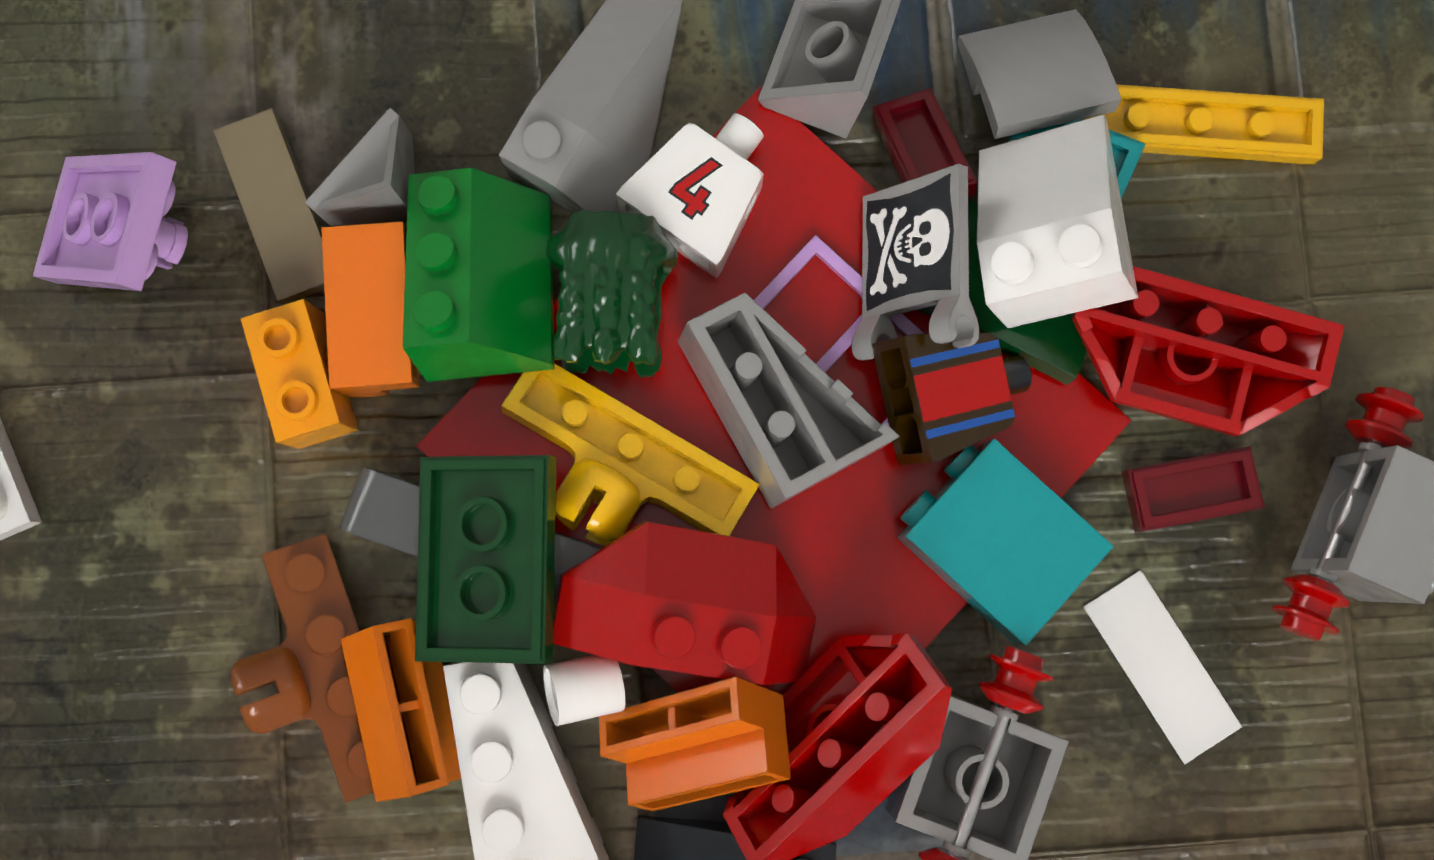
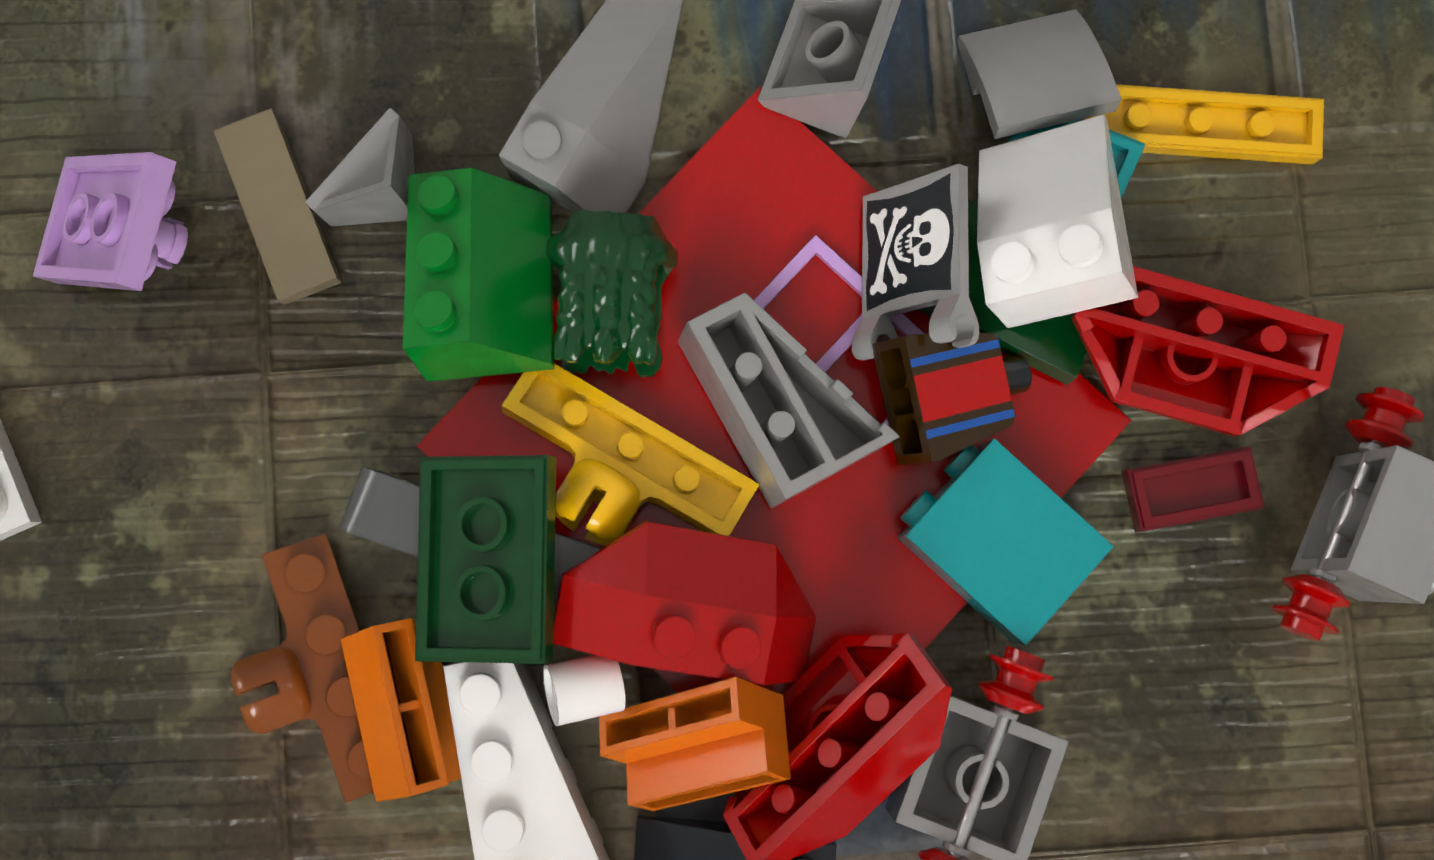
(293, 375): light orange brick -> none
(366, 309): orange piece -> none
(699, 190): white torso -> none
(919, 137): dark red tile -> none
(1162, 667): white sticker -> none

